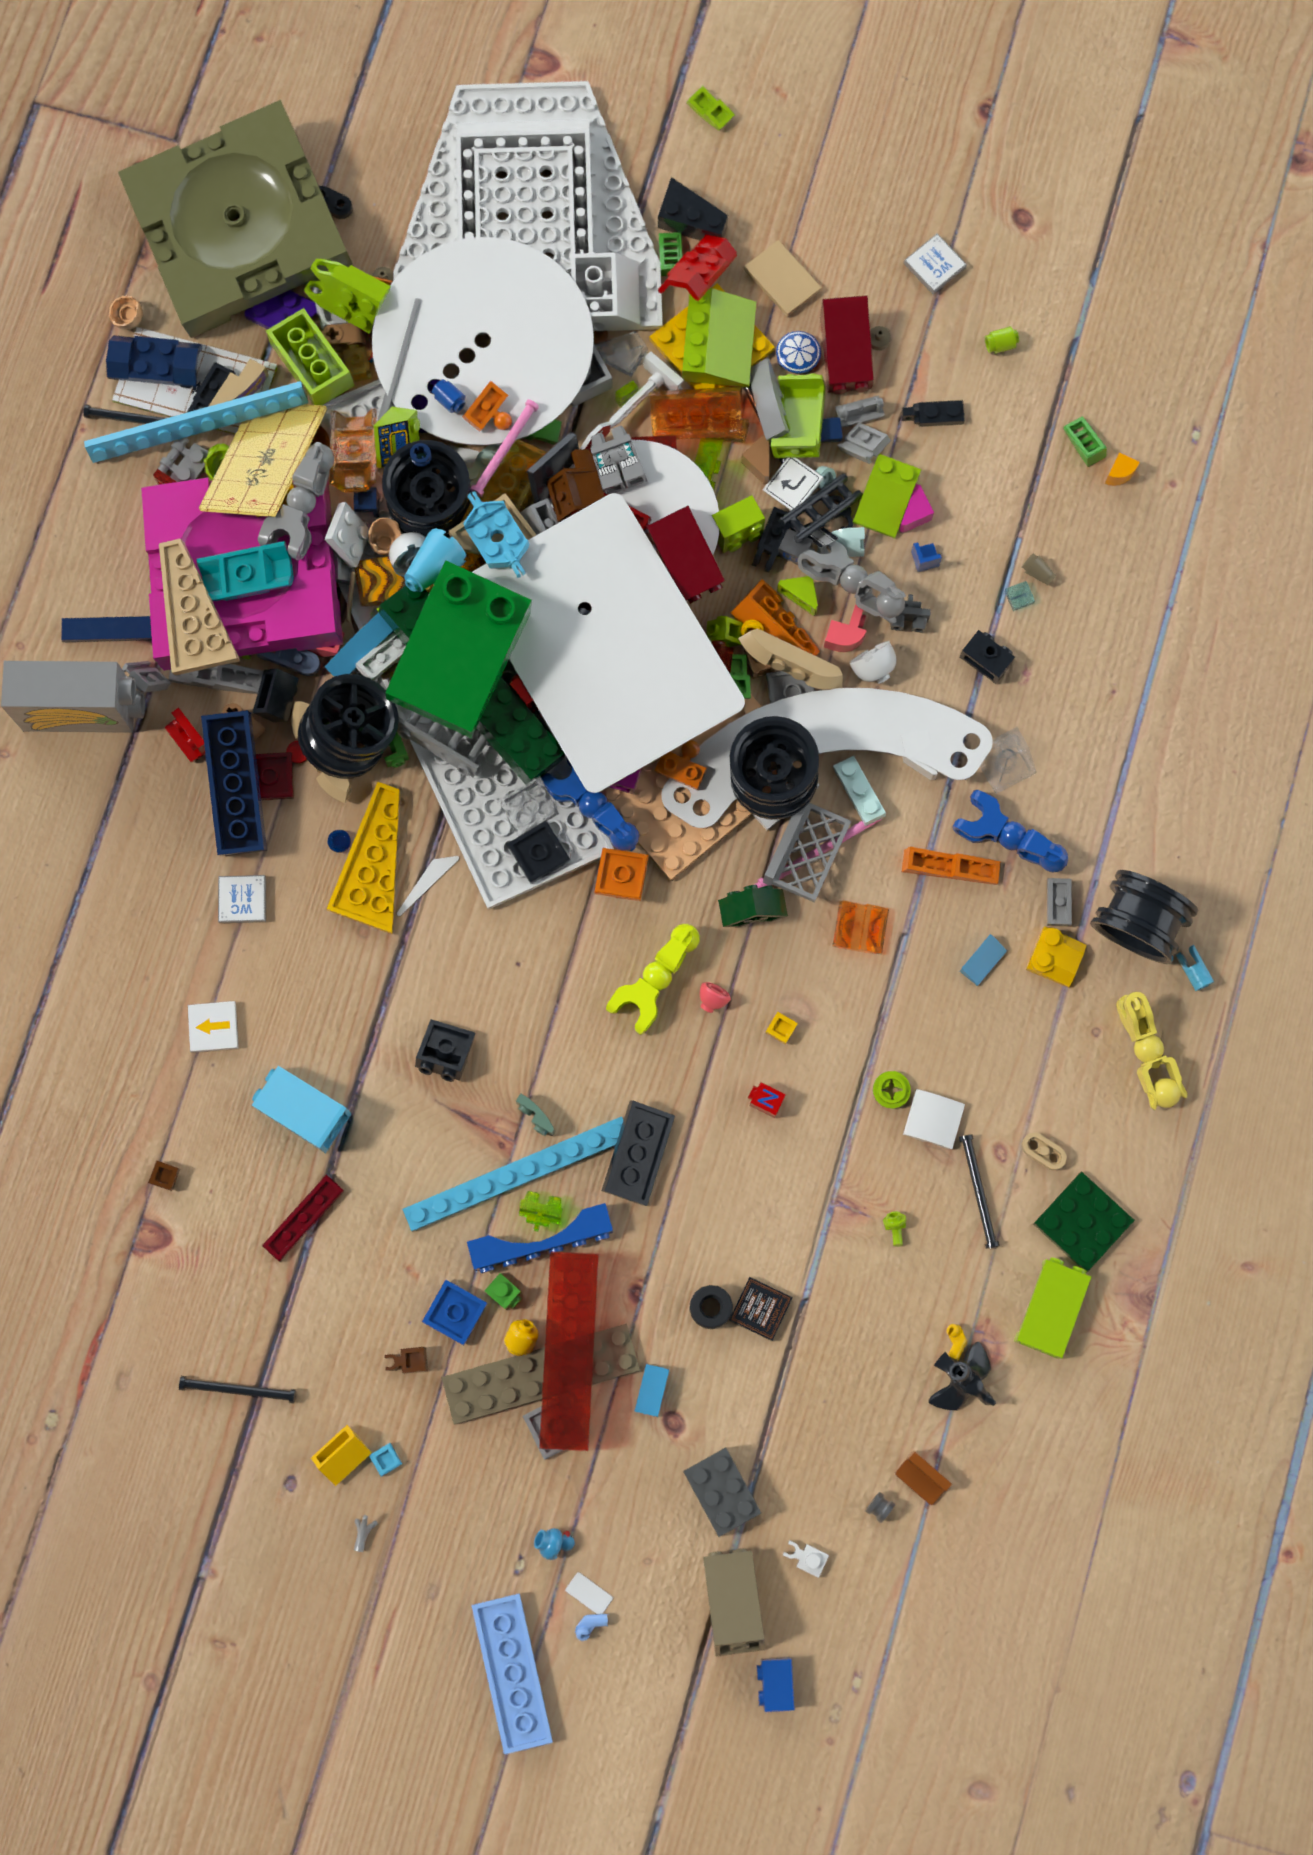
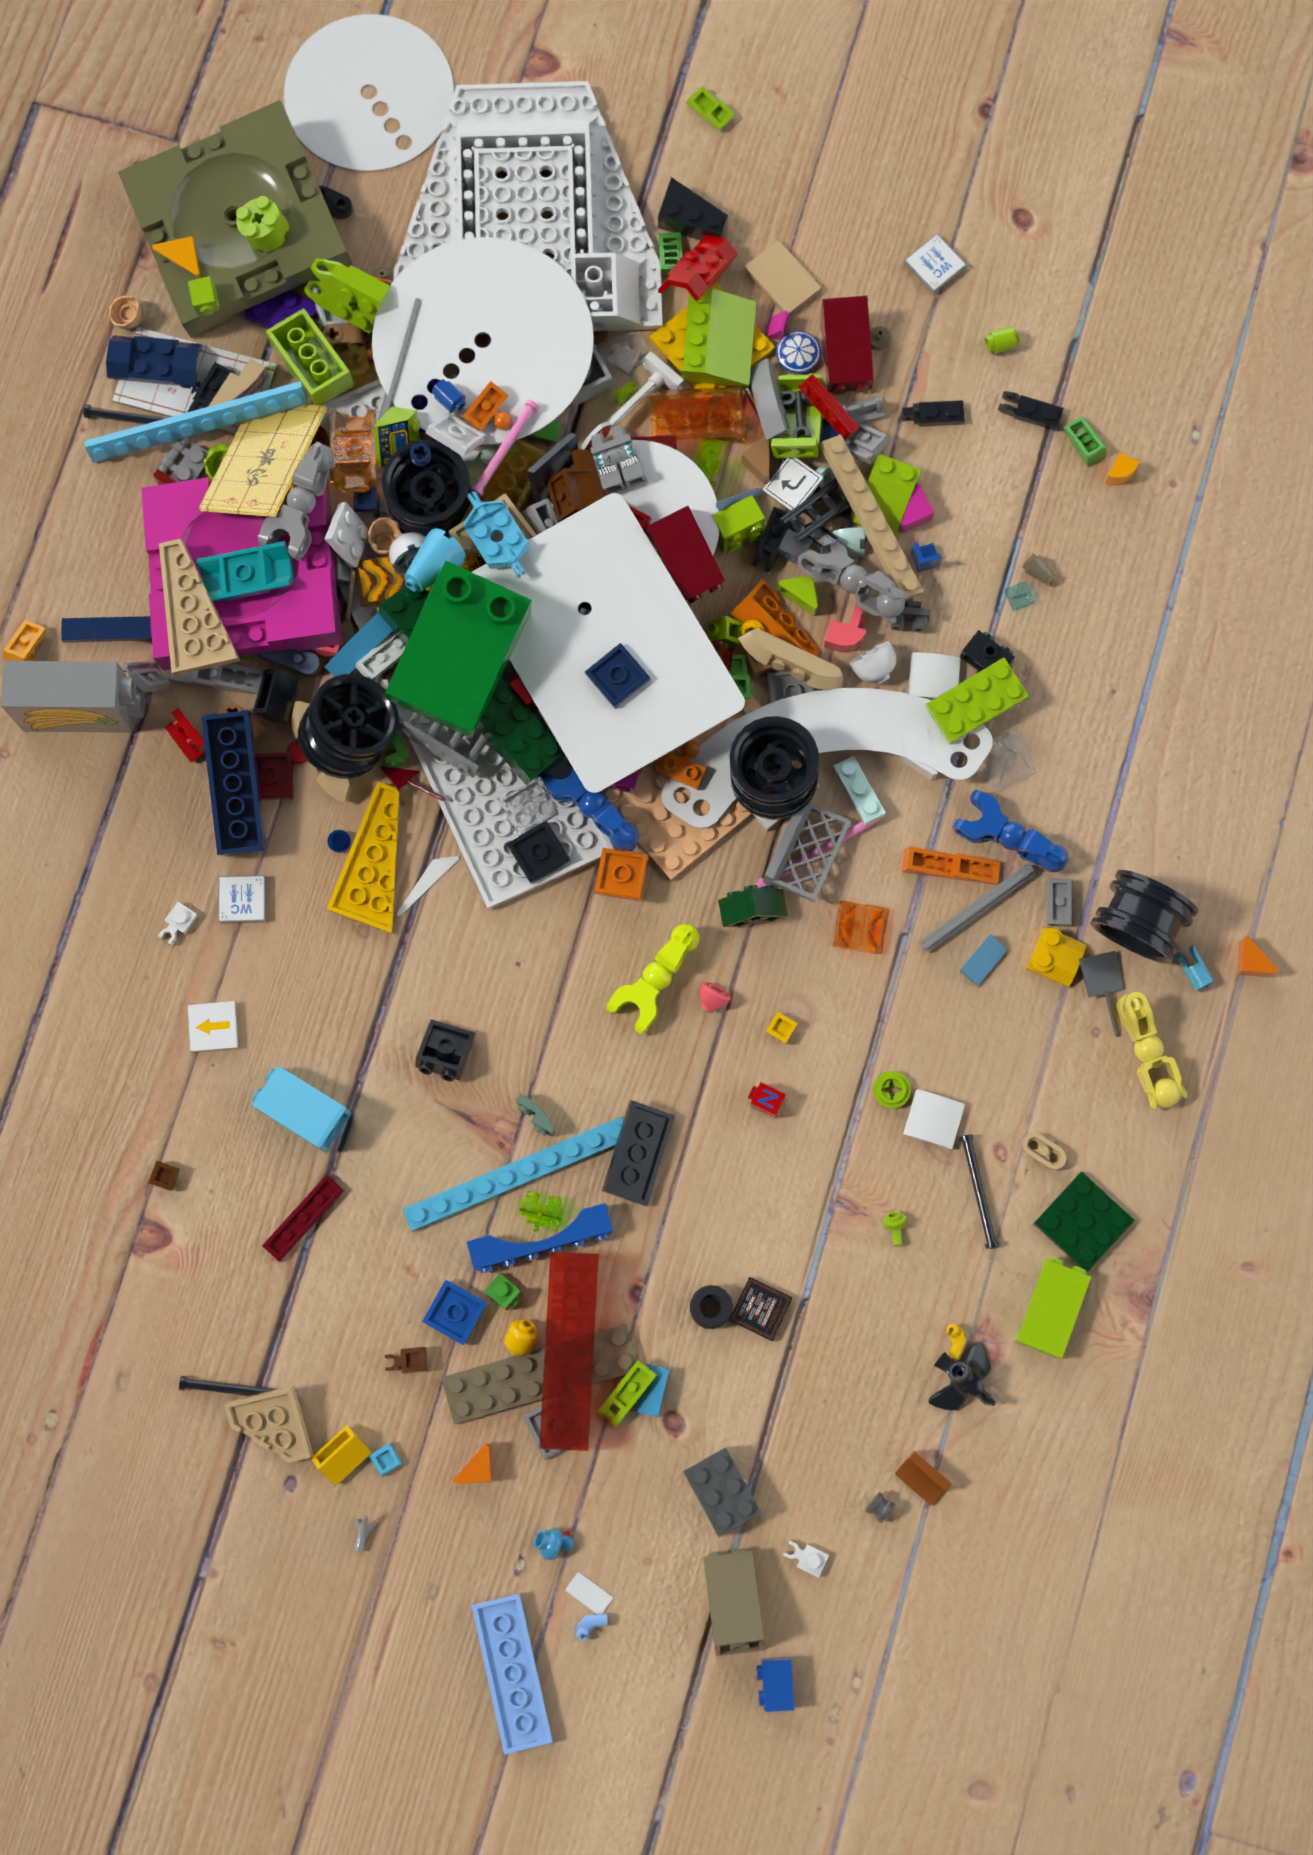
(24, 642): none -> light orange plate
(179, 920): none -> white plate
(182, 253): none -> light orange tile
(204, 296): none -> lime brick
(262, 224): none -> lime brick
(272, 1422): none -> tan plate
(361, 51): none -> white piece
(401, 777): none -> dark red piece
(456, 434): none -> white plate
(478, 1469): none -> orange slope
(617, 675): none -> dark blue tile
(627, 1392): none -> lime plate
(724, 503): none -> sand blue bar
(778, 325): none -> dark pink slope
(798, 400): none -> pearl dark grey bar
(828, 406): none -> red piece
(870, 516): none -> tan plate
(932, 674): none -> white slope
(976, 700): none -> lime plate
(977, 907): none -> light grey axle
(1032, 410): none -> black hinge
(1101, 977): none -> dark grey piece
(1253, 961): none -> orange slope

